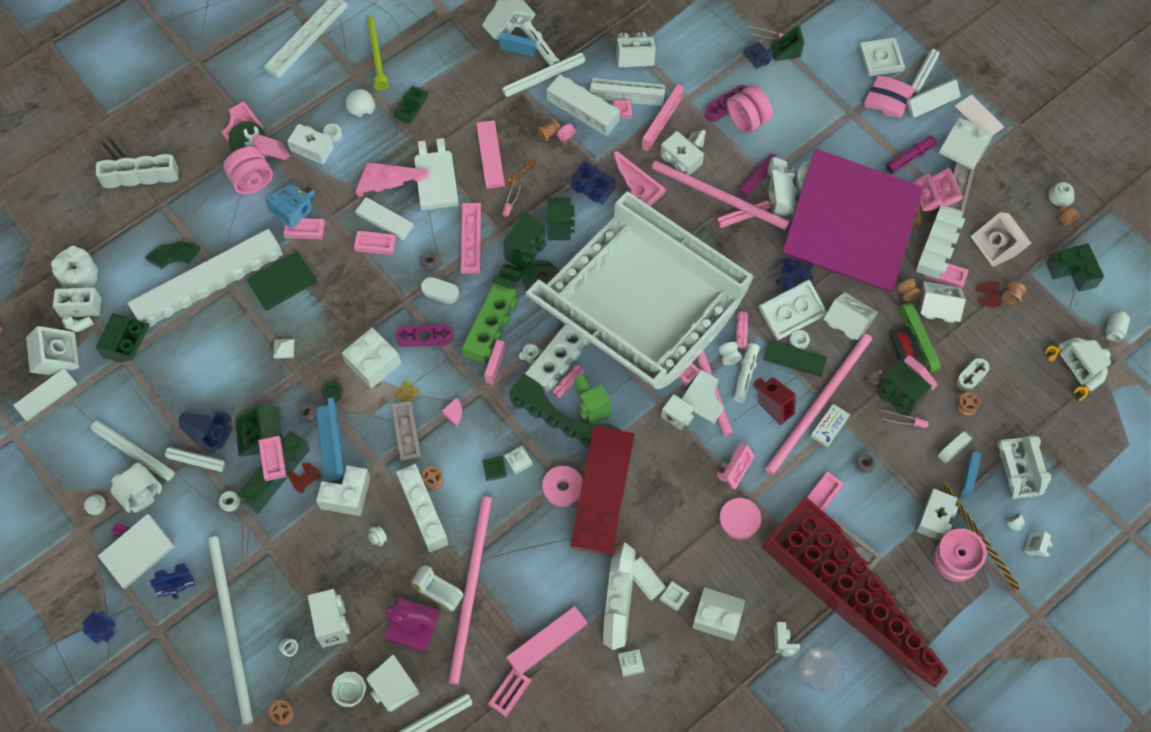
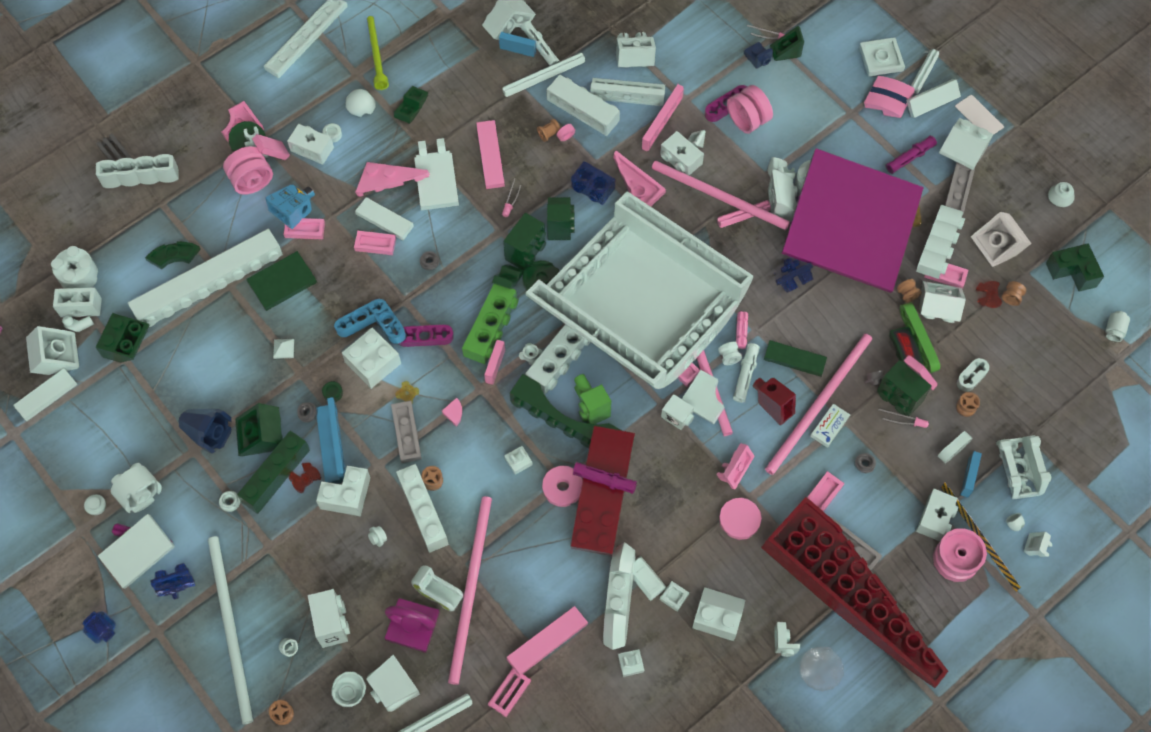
(132, 450): light aqua axle -> none
(195, 459): light aqua axle -> none
(272, 458): bright pink tile -> none
(376, 316): none -> dark azure beam
(440, 290): light aqua tile -> none
(471, 238): bright pink tile -> none
(494, 468): dark green tile -> none
(532, 163): clear orange hinge -> none
(567, 381): bright pink axle -> none
(606, 478): none -> magenta pin
(624, 107): bright pink tile -> none
(756, 177): magenta axle -> none
(792, 310): light aqua tile -> none
(799, 339): light aqua tile -> none
(850, 316): light aqua slope -> none
(938, 190): bright pink slope -> none
(1068, 216): medium nougat tile -> none
(1085, 360): light aqua torso -> none

